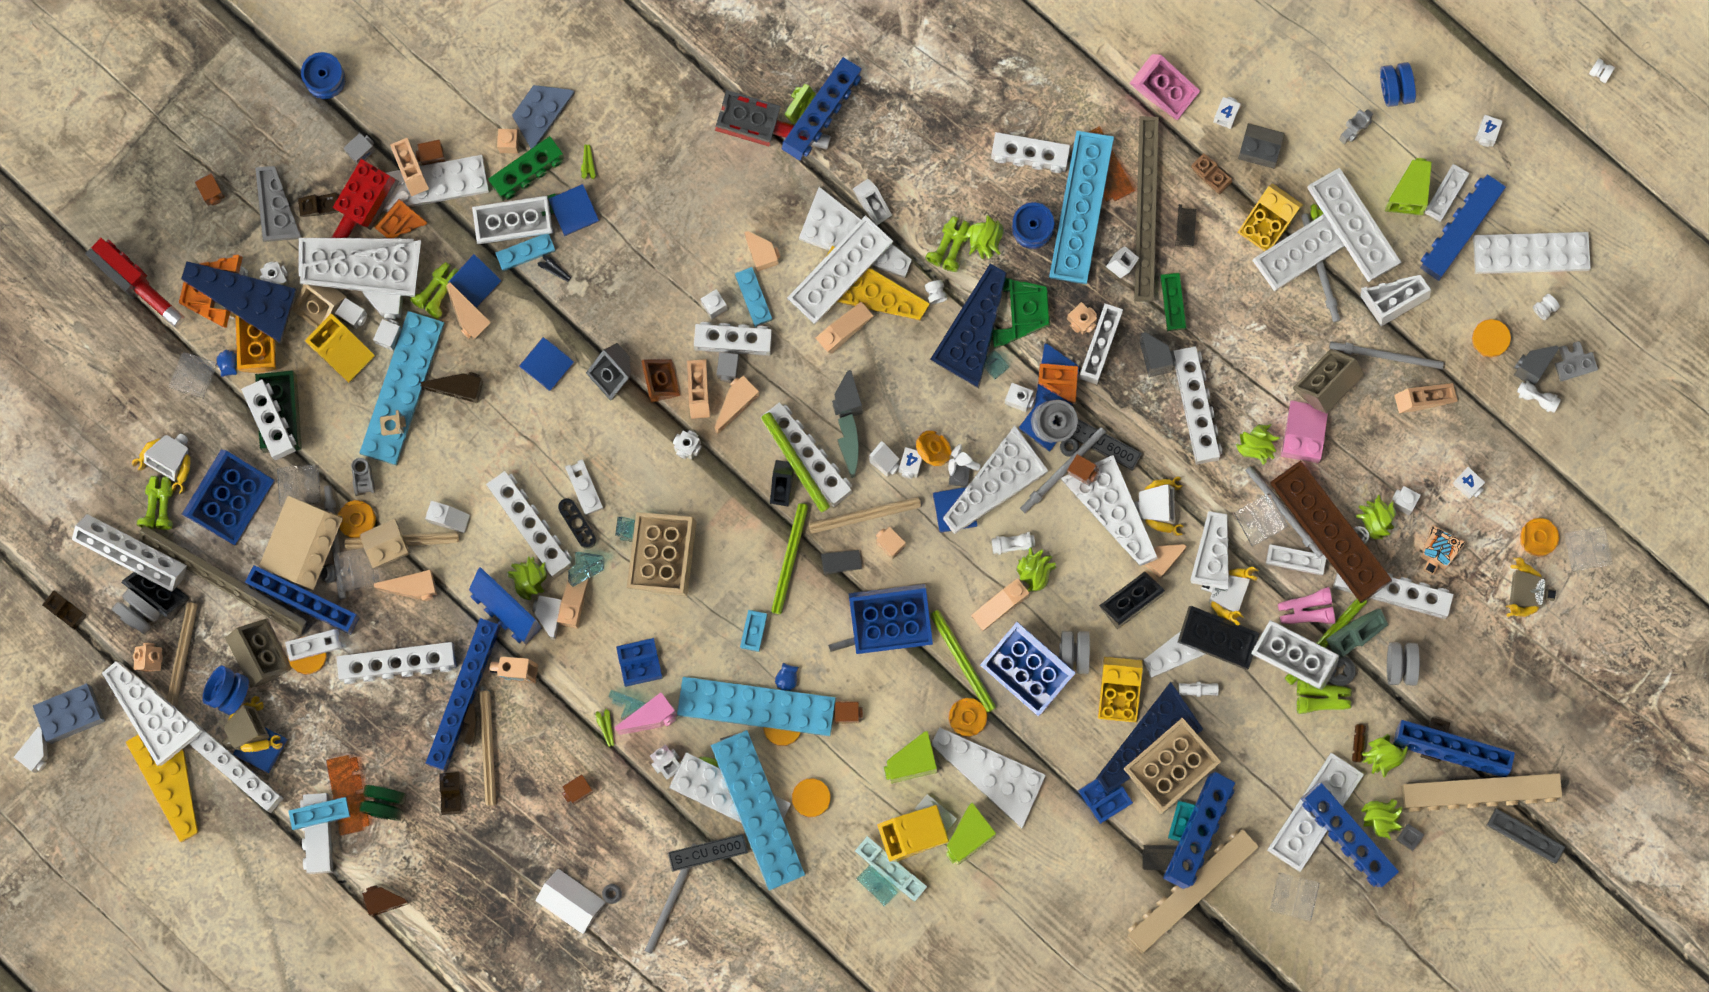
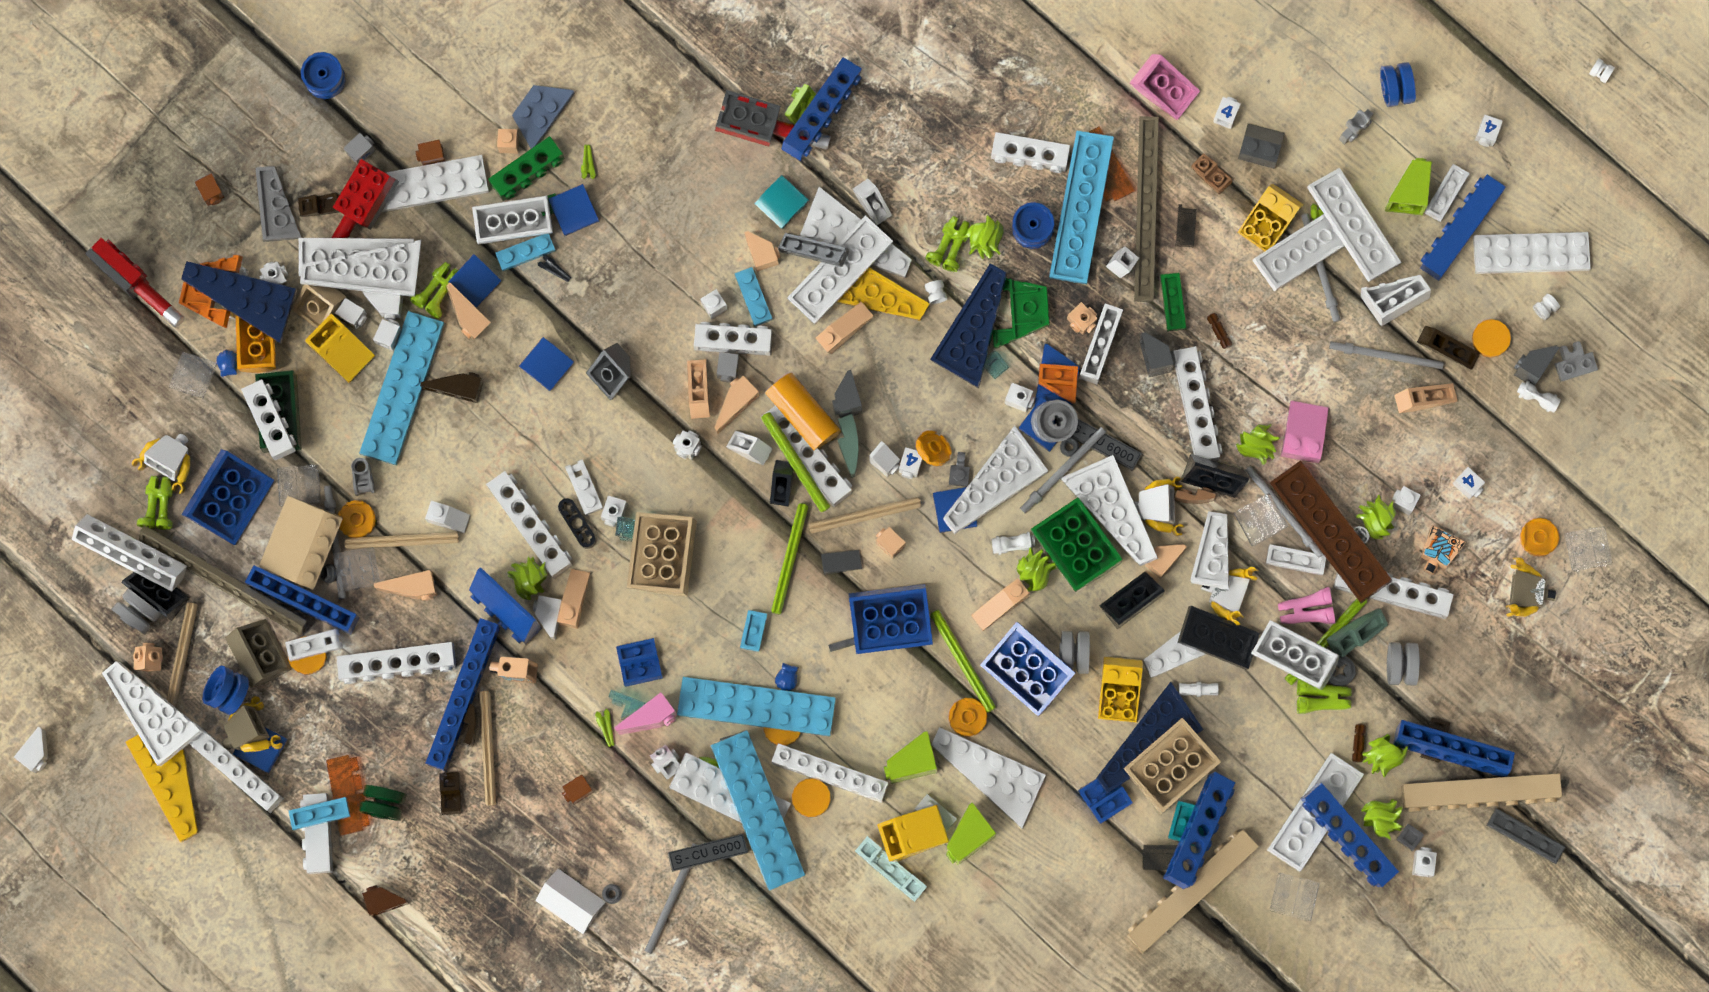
(64, 610): dark brown slope -> none
(68, 713): sand blue brick -> none
(384, 544): tan slope -> none
(398, 419): tan bracket -> none
(399, 220): orange wing -> none
(409, 167): light nougat slope -> none
(586, 567): clear light blue slope -> none
(613, 508): none -> white brick
(660, 379): dark orange slope -> none
(749, 447): none -> white slope
(781, 201): none -> teal slope
(803, 411): none -> light orange brick
(813, 249): none -> tile
(830, 773): none -> white brick
(848, 712): dark orange brick -> none
(877, 885): clear light blue slope -> none
(961, 459): white plant -> none
(1077, 545): none -> green slope
(1083, 470): dark orange brick -> none
(1202, 496): none -> medium nougat slope
(1214, 476): none -> black slope
(1219, 330): none -> reddish brown axle
(1329, 380): dark tan slope -> none
(1424, 862): none -> white brick
(1448, 347): none -> dark brown slope

